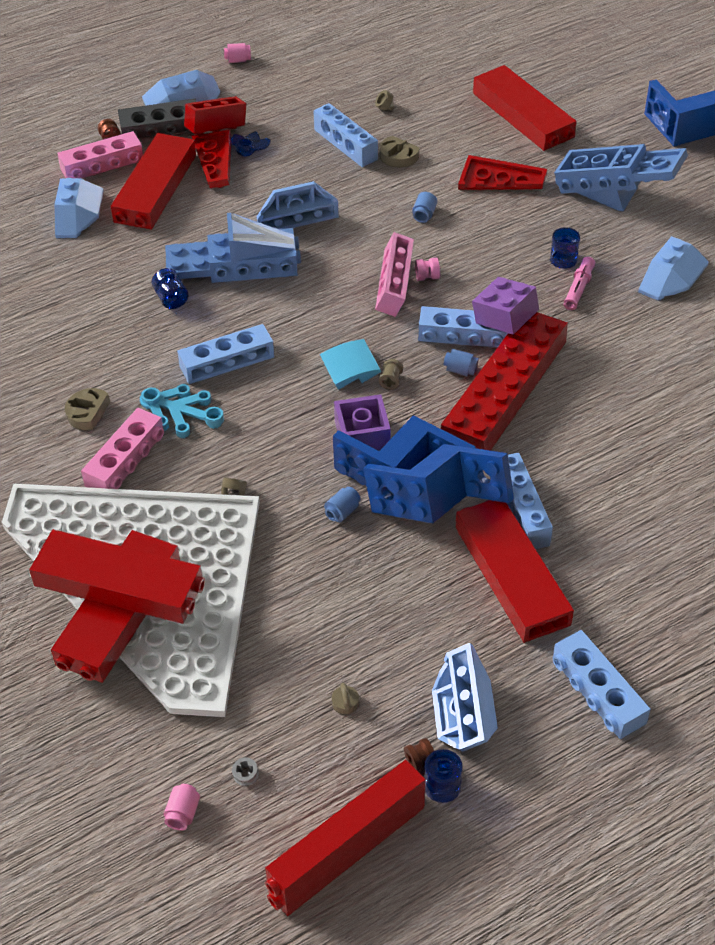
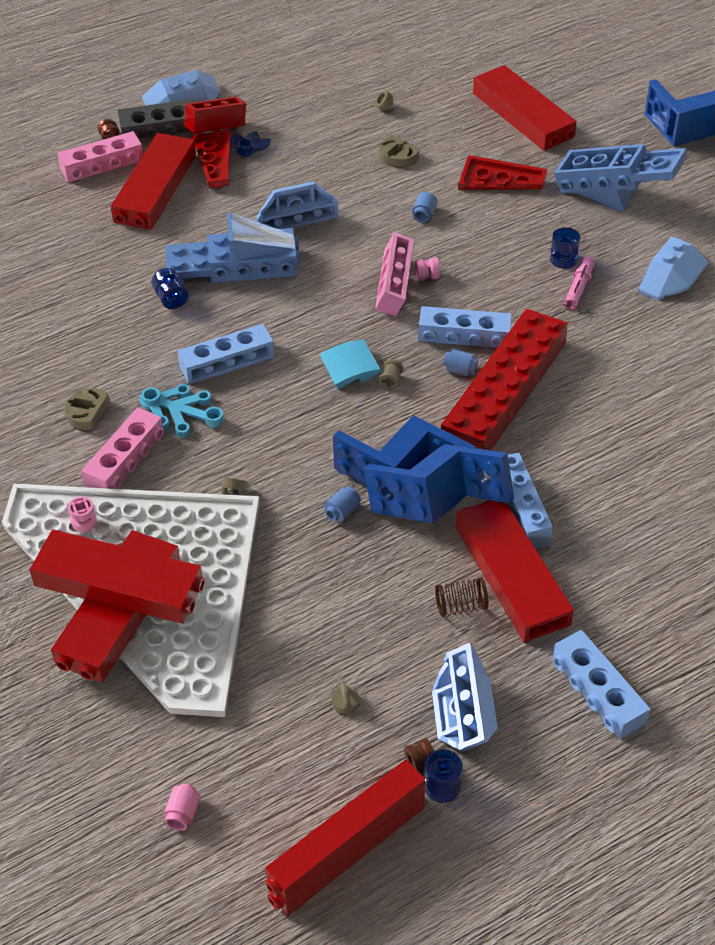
(76, 206): light blue wedge -> none
(82, 514): none -> bright pink wheel
(237, 53): bright pink brick -> none
(242, 763): light grey bush -> none
(346, 135): light blue brick -> none
(363, 420): medium lavender brick -> none
(439, 589): none -> reddish brown piece
(505, 305): medium lavender brick -> none

